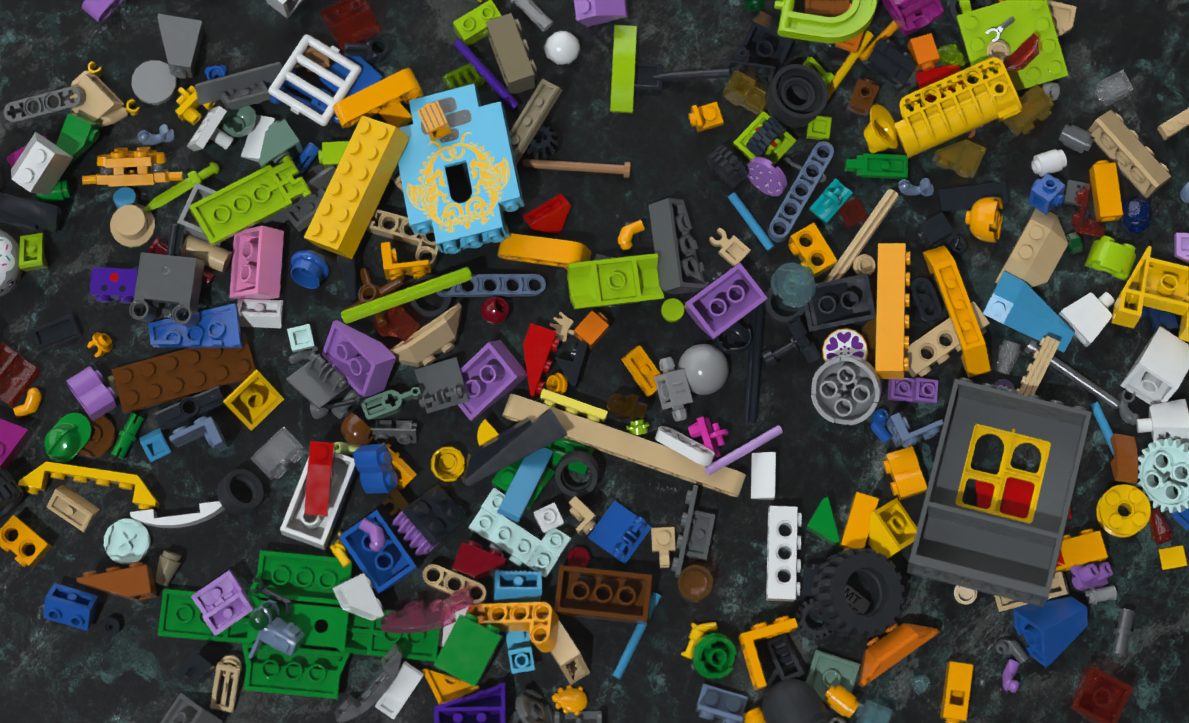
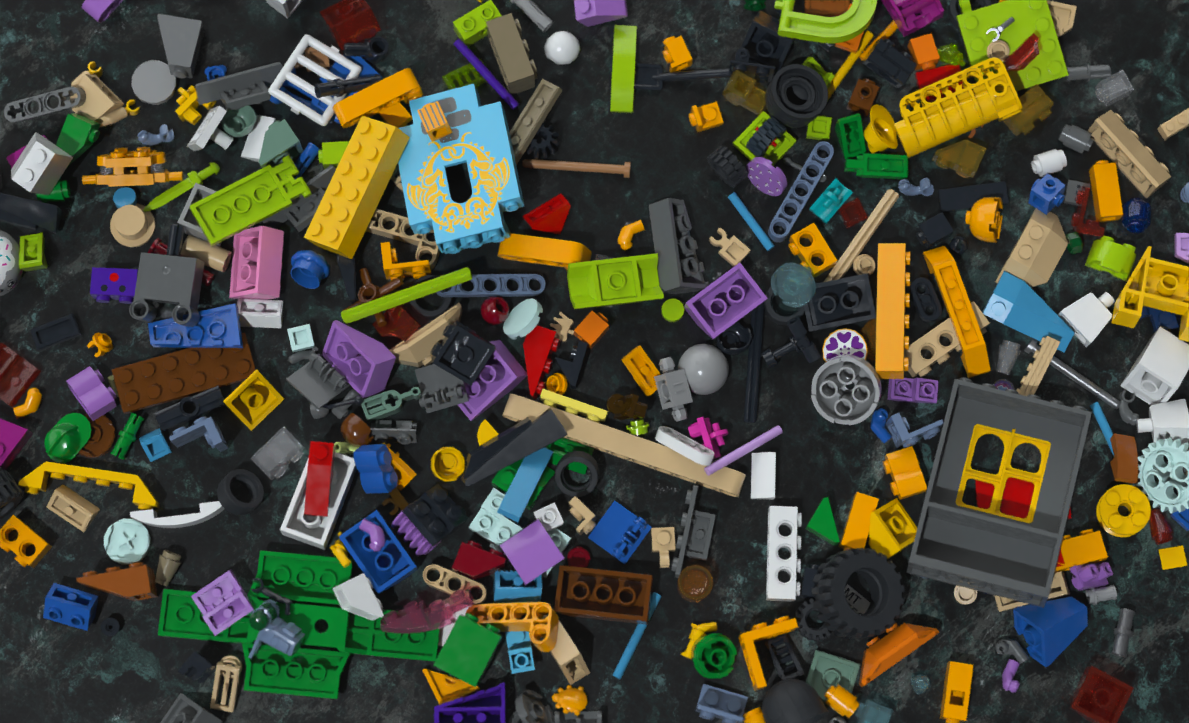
(345, 86): none -> black pin
(352, 708): flat silver slope -> none
(400, 690): white slope -> none
(462, 352): none -> black plate
(522, 319): none -> light aqua tile
(532, 551): none -> medium lavender slope
(676, 54): none -> light orange brick
(851, 136): none -> green slope
(1051, 90): light grey hinge -> none
(1088, 72): none -> dark grey axle

